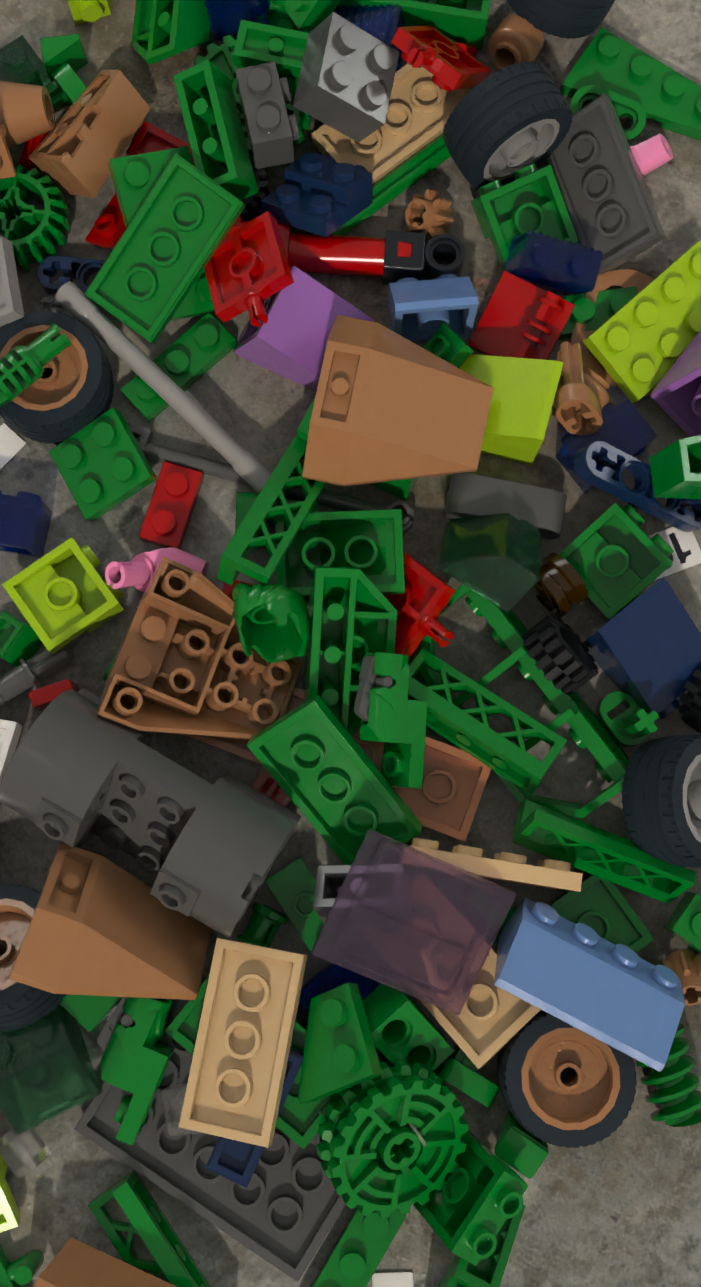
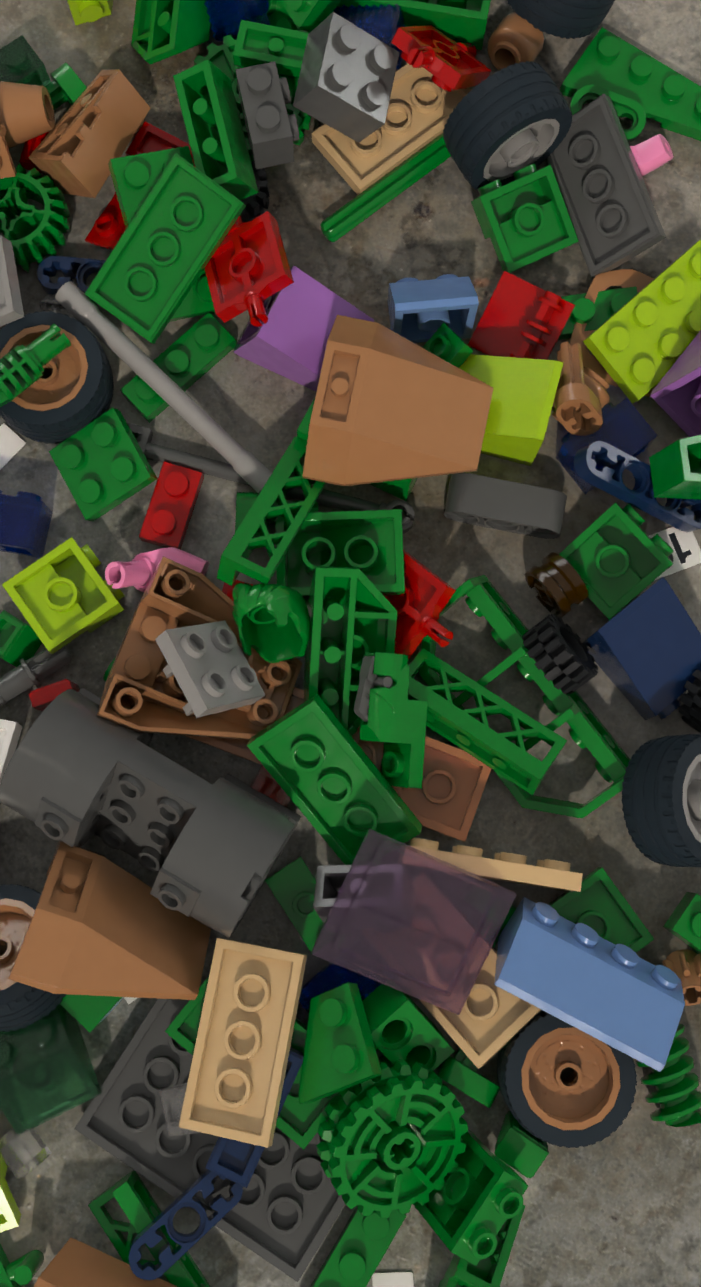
(62, 49): green slope -> none
(135, 1059): green plate -> none
(152, 1236): none -> dark blue beam
(209, 668): none -> light grey plate
(262, 925): green bush -> none
(320, 194): dark blue plate -> none
(391, 257): piece -> none
(429, 214): medium nougat gear -> none
(493, 556): clear green slope -> none
(553, 262): clear blue brick -> none
(598, 852): green fence -> none
(631, 725): green piece -> none

